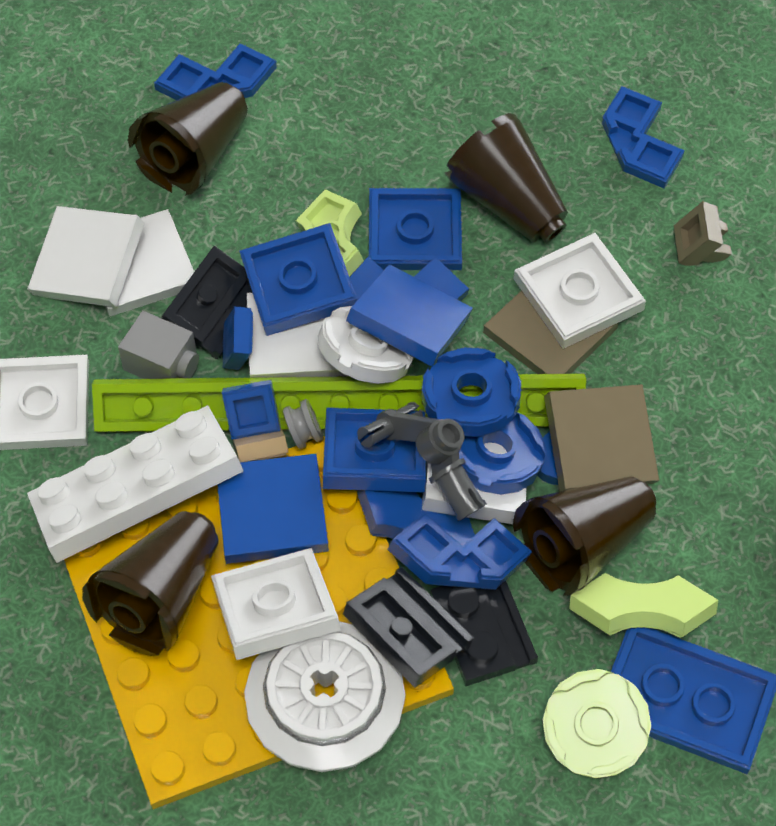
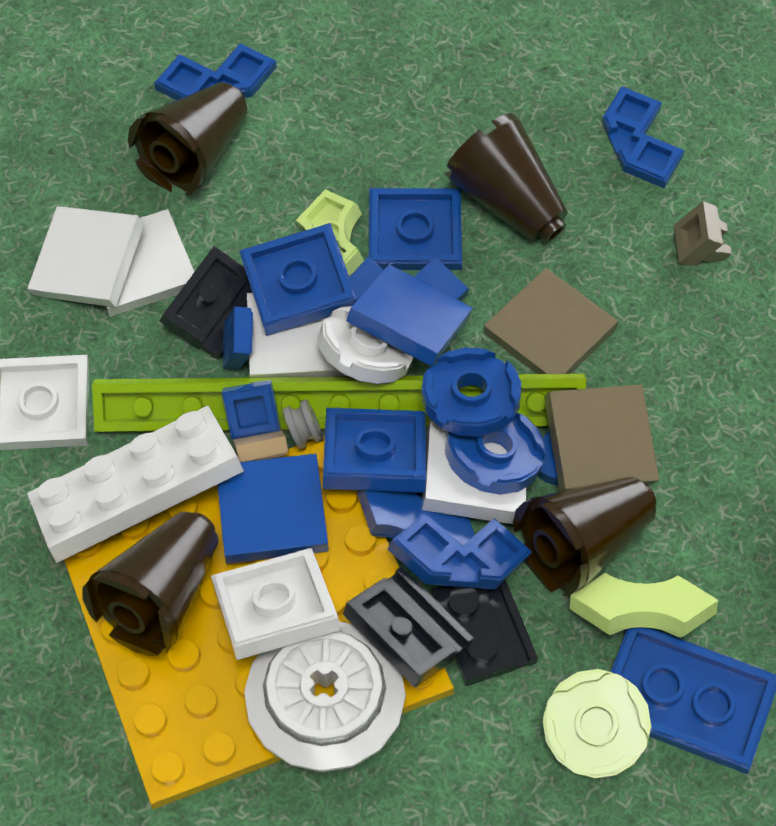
(158, 349): light grey brick -> none
(438, 444): dark grey pin -> none
(579, 290): white tile -> none

